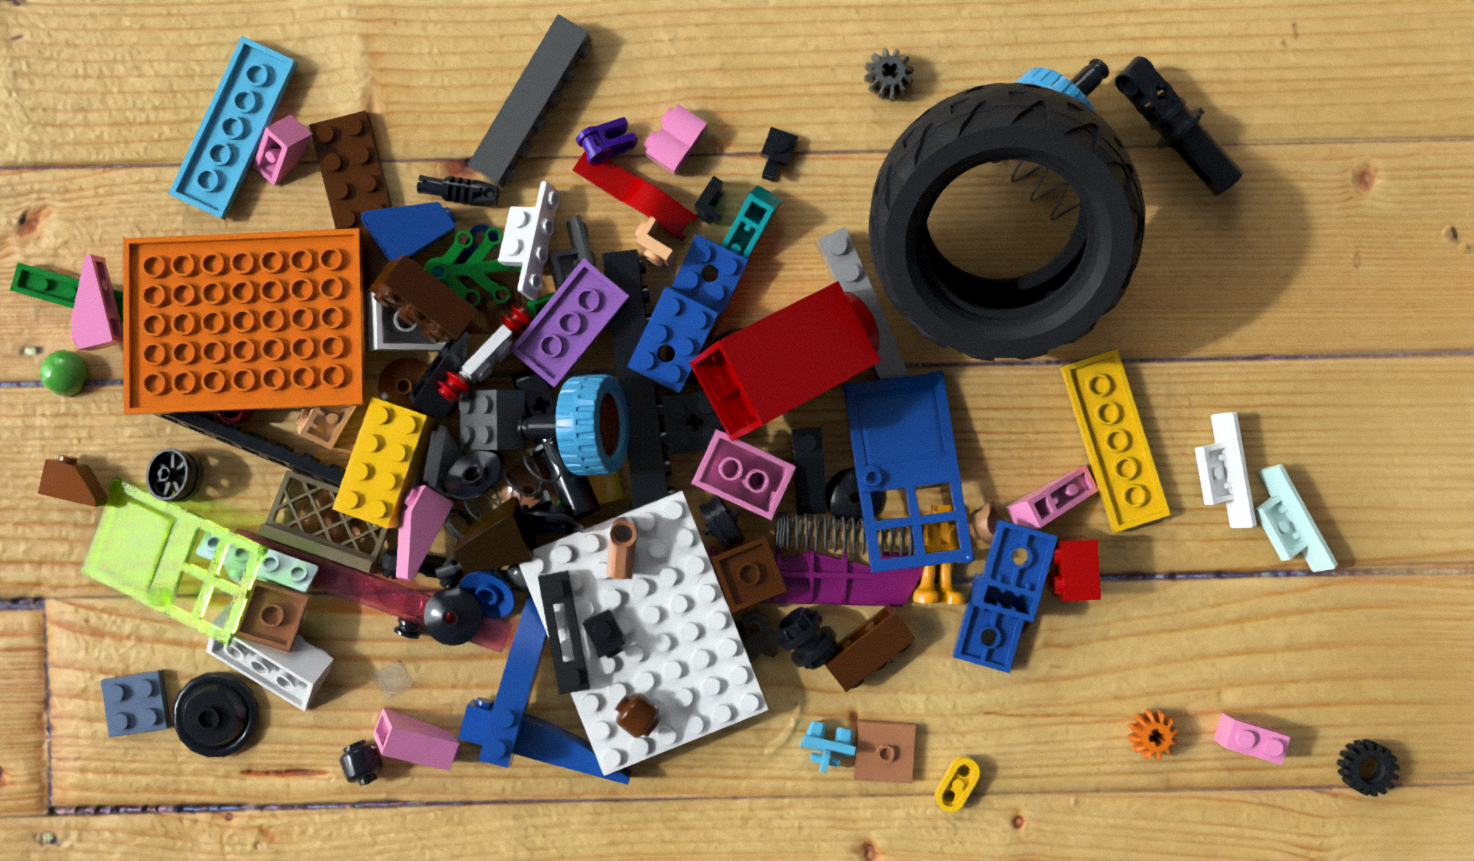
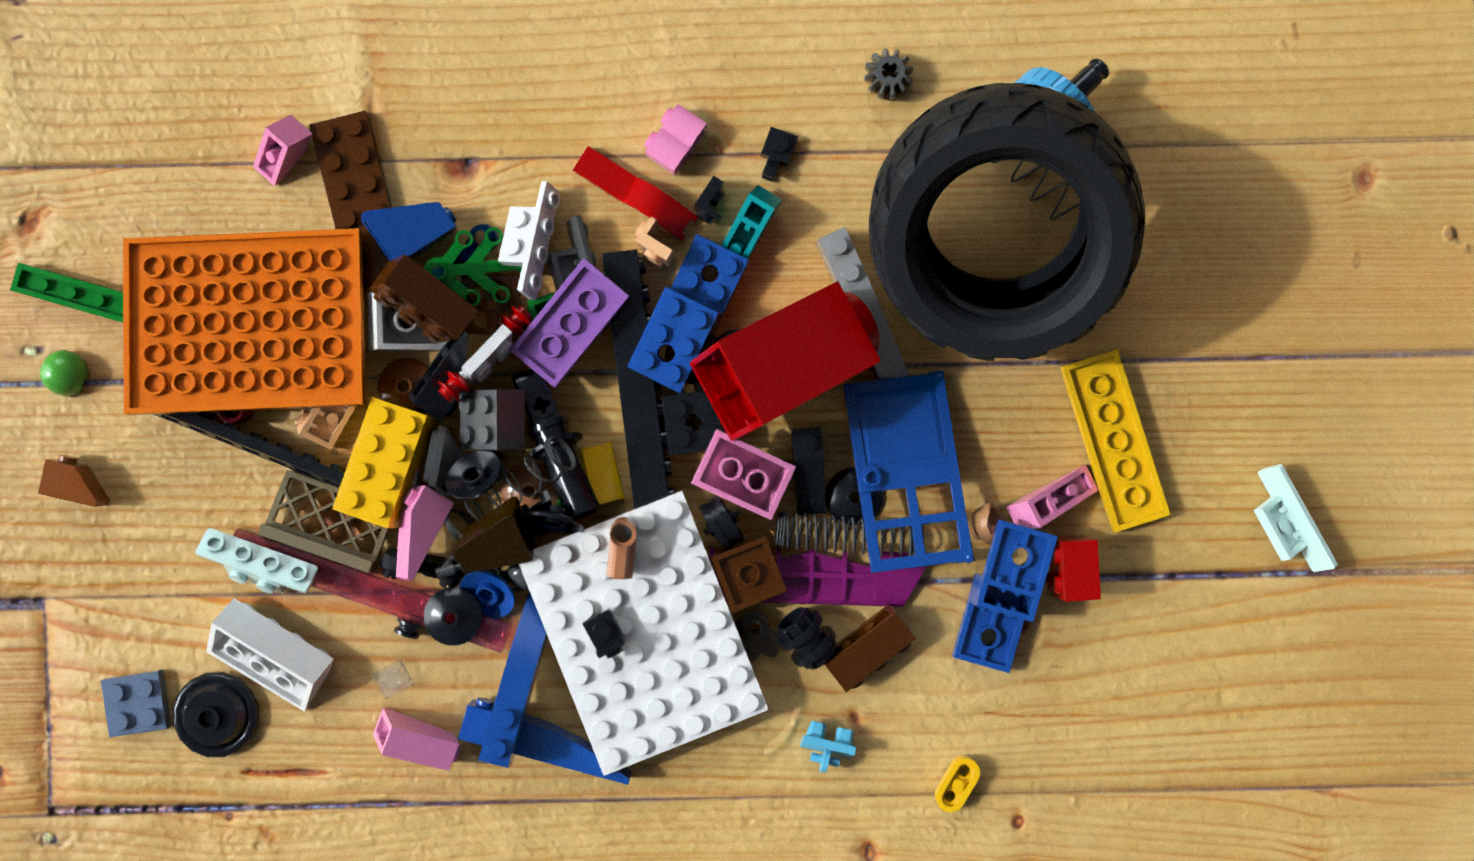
(95, 310): bright pink slope -> none
(146, 549): clear neon green door -> none
(183, 477): black wheel -> none
(233, 128): medium azure plate -> none
(272, 615): nougat plate -> none
(361, 762): black head -> none
(460, 190): black hinge -> none
(531, 101): dark grey brick -> none
(570, 675): black container -> none
(588, 425): dark azure wheel -> none
(606, 141): dark purple piece -> none
(637, 715): reddish brown head -> none
(884, 751): nougat plate -> none
(939, 538): light orange piece -> none
(1161, 740): orange gear -> none
(1177, 125): black piece -> none
(1225, 471): white bracket -> none
(1251, 738): bright pink brick -> none
(1382, 775): black tyre -> none

